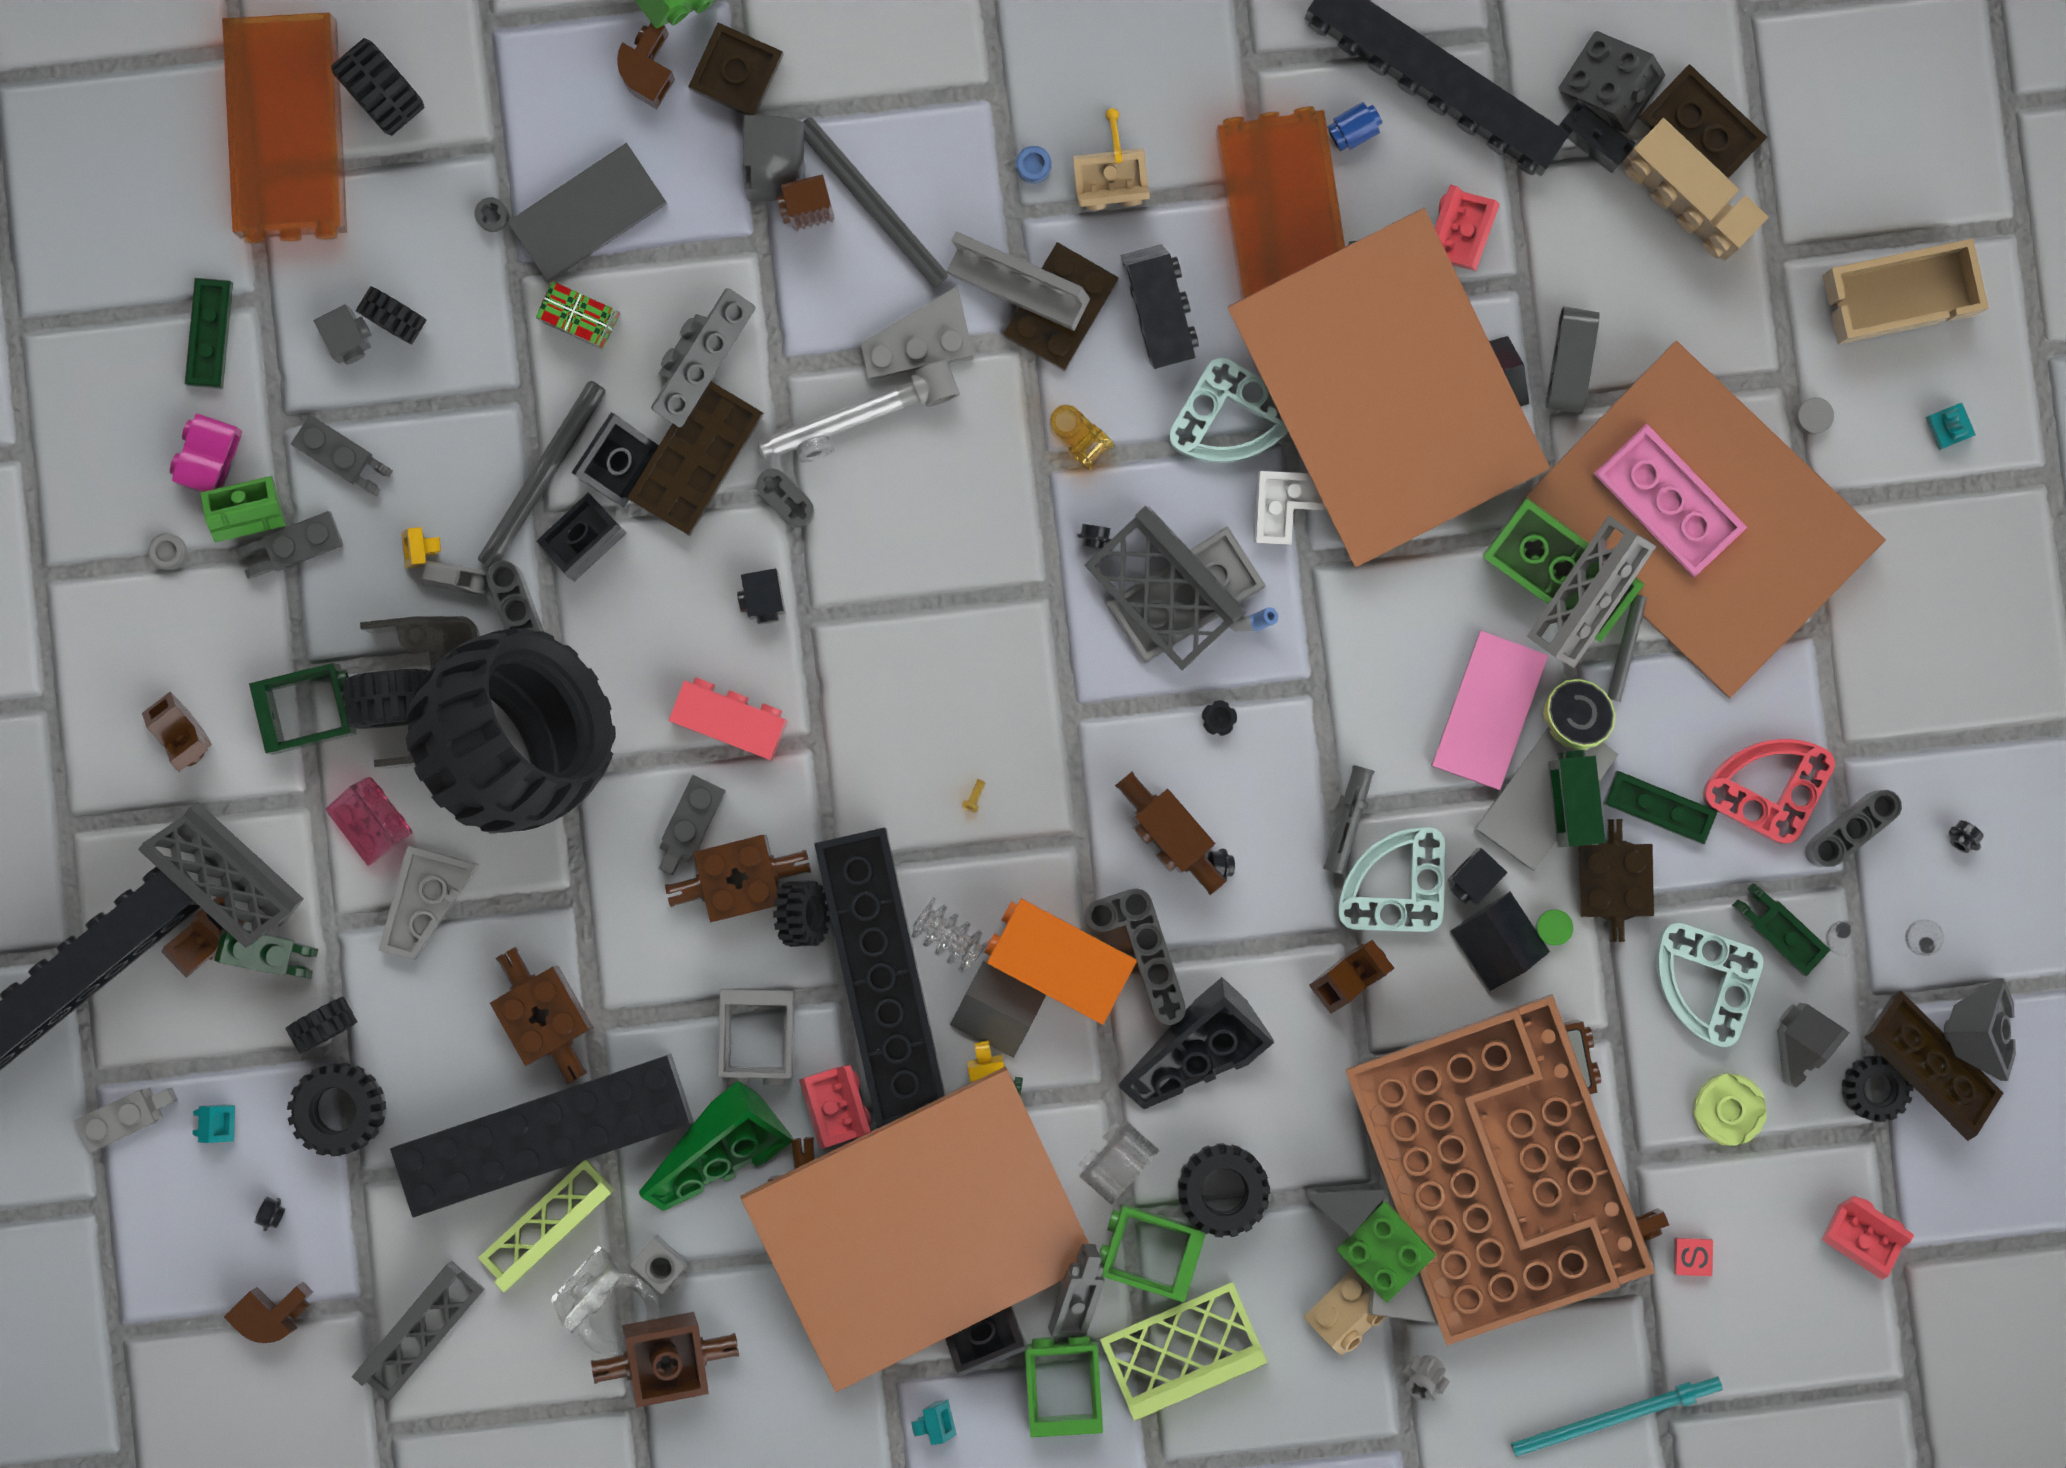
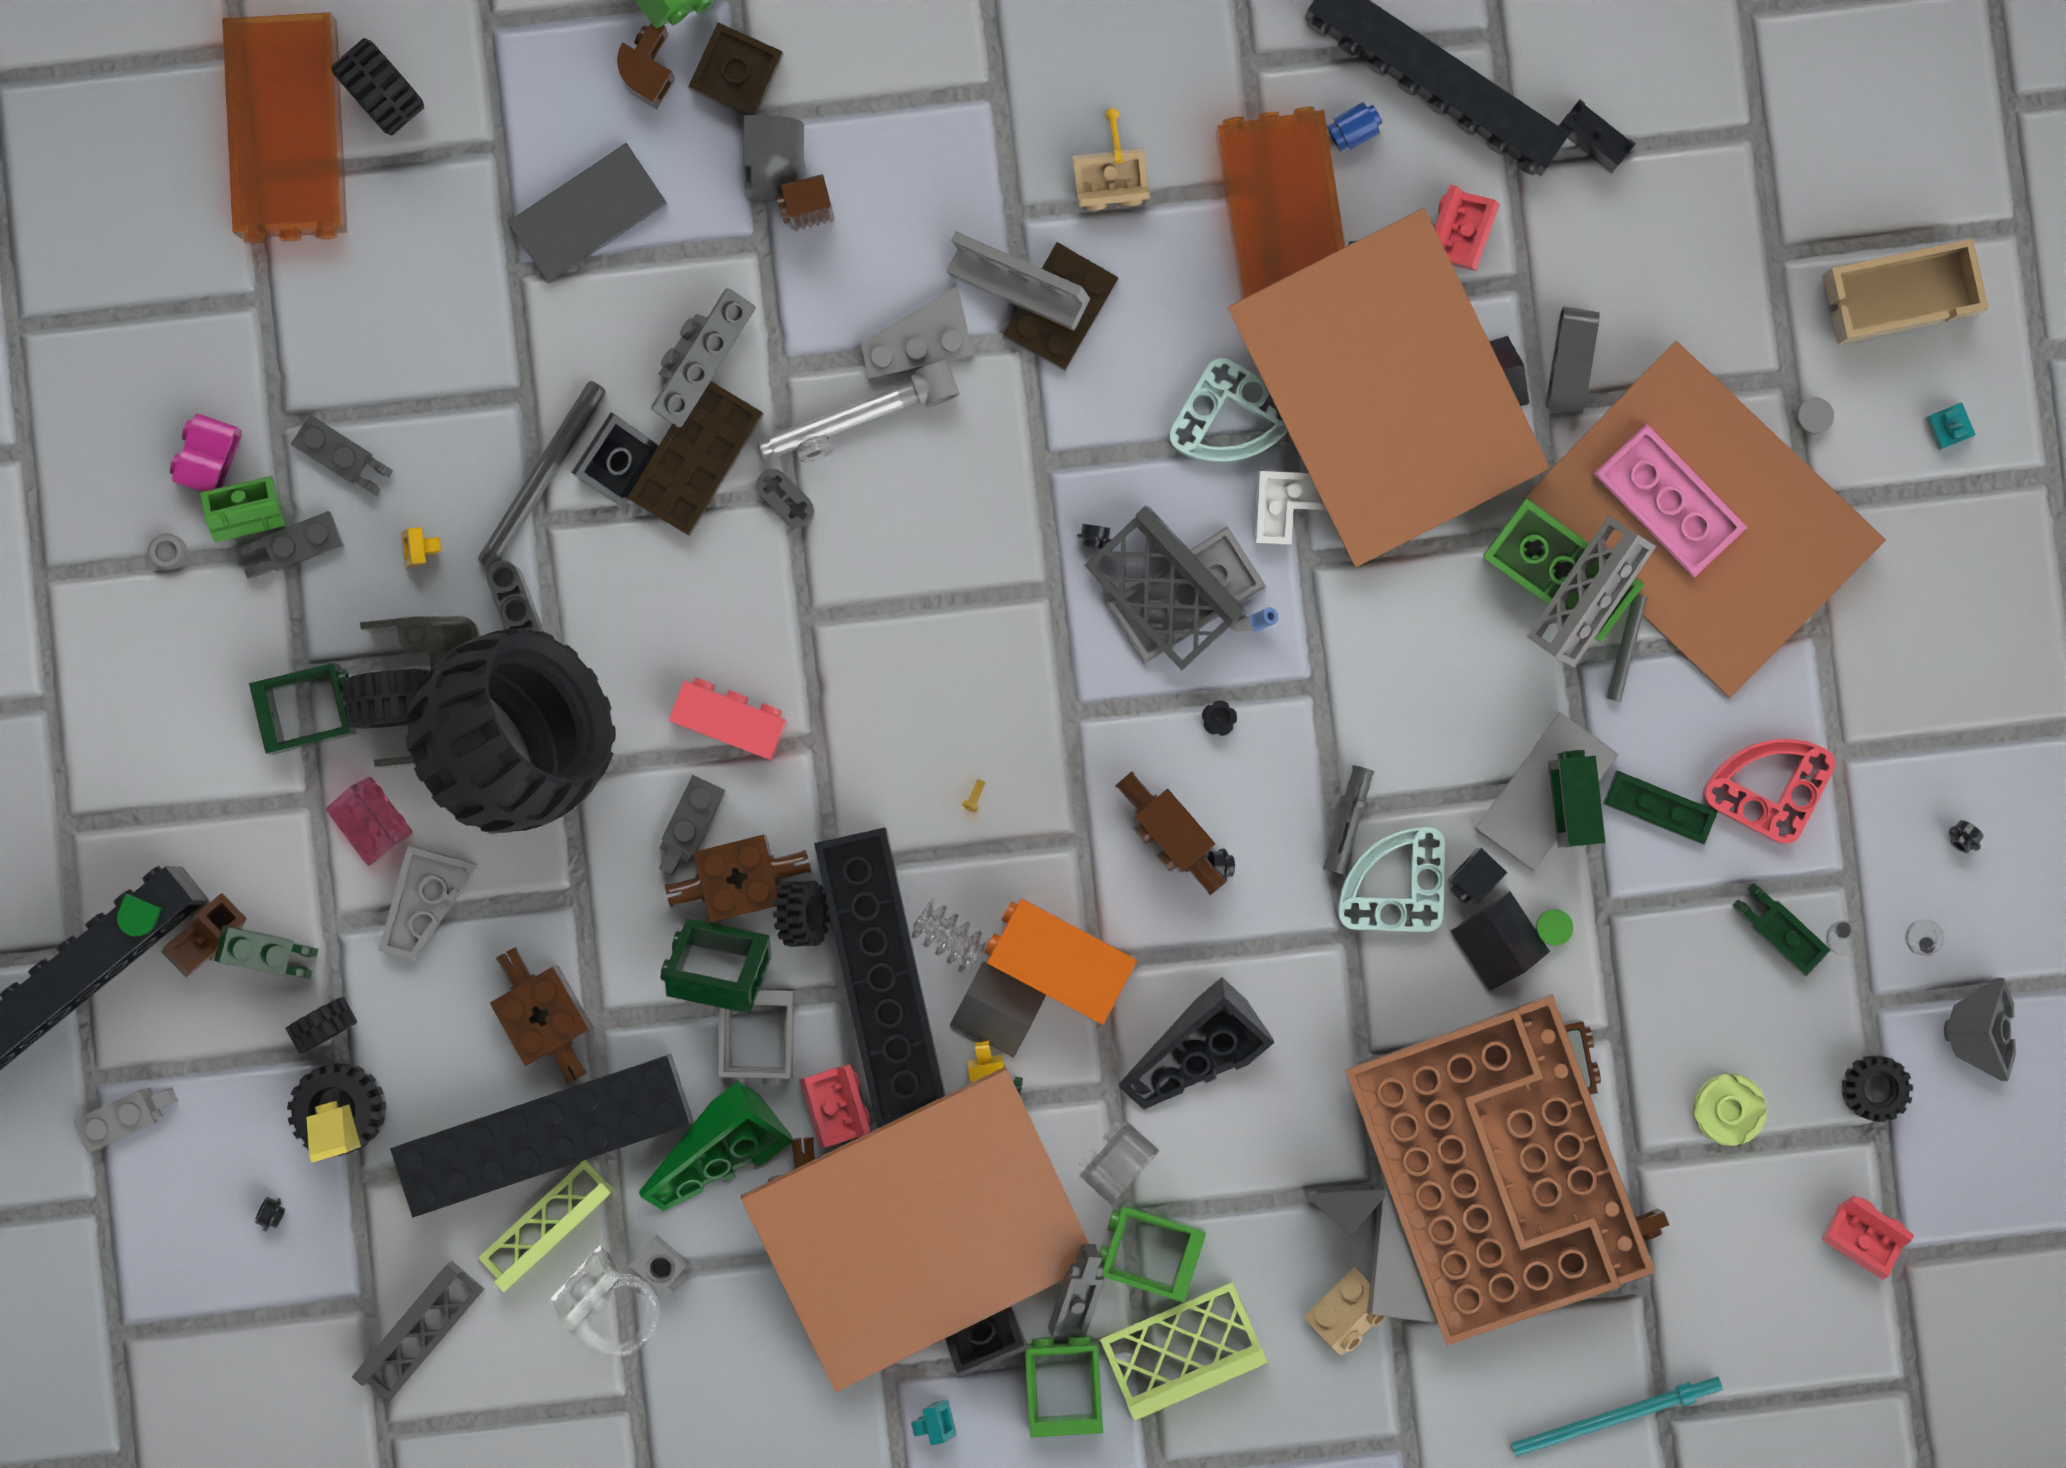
(137, 916): none -> green tile
(176, 731): reddish brown brick -> none
(208, 333): dark green tile -> none
(215, 1123): teal tile -> none
(232, 864): dark grey fence -> none
(264, 1321): reddish brown brick -> none
(331, 1131): none -> light yellow slope
(344, 334): dark grey brick -> none
(391, 315): black tyre -> none
(450, 577): light grey bar -> none
(481, 218): dark grey bush -> none
(577, 315): piece -> none
(581, 537): black slope -> none
(683, 1373): reddish brown brick -> none
(714, 991): none -> dark green window
(762, 596): black brick -> none
(873, 203): dark grey axle -> none
(1033, 164): medium blue tile -> none
(1081, 437): clear yellow piece -> none
(1145, 958): dark grey beam -> none
(1160, 305): black wedge -> none
(1226, 1222): black tyre -> none
(1351, 976): reddish brown brick -> none
(1386, 1252): bright green hinge -> none
(1425, 1377): light grey gear -> none
(1489, 710): bright pink tile -> none
(1579, 714): black tile -> none
(1613, 79): dark grey bracket -> none
(1616, 880): dark brown plate -> none
(1693, 190): tan piece -> none
(1693, 1256): coral tile -> none
(1705, 120): dark brown plate -> none
(1732, 976): light aqua beam -> none
(1806, 1041): dark grey slope -> none
(1870, 823): dark grey beam -> none
(1930, 1066): dark brown plate -> none

